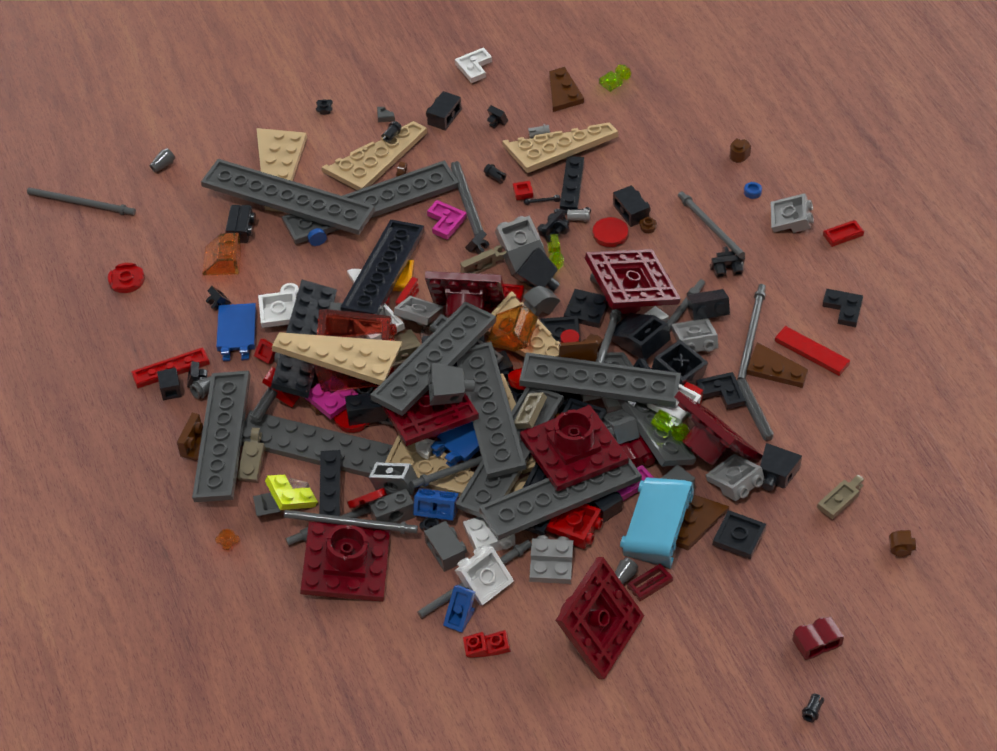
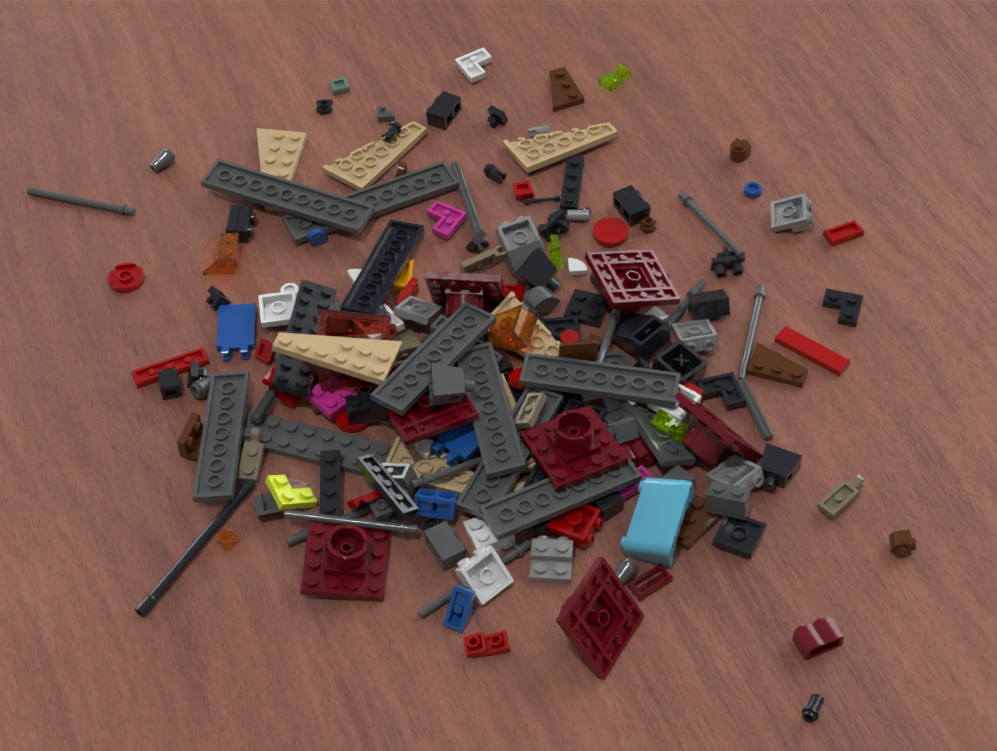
(150, 600): none -> black piece
(339, 86): none -> sand green tile
(386, 485): none -> black plate
(576, 267): none -> white tile
(728, 500): none -> dark grey brick

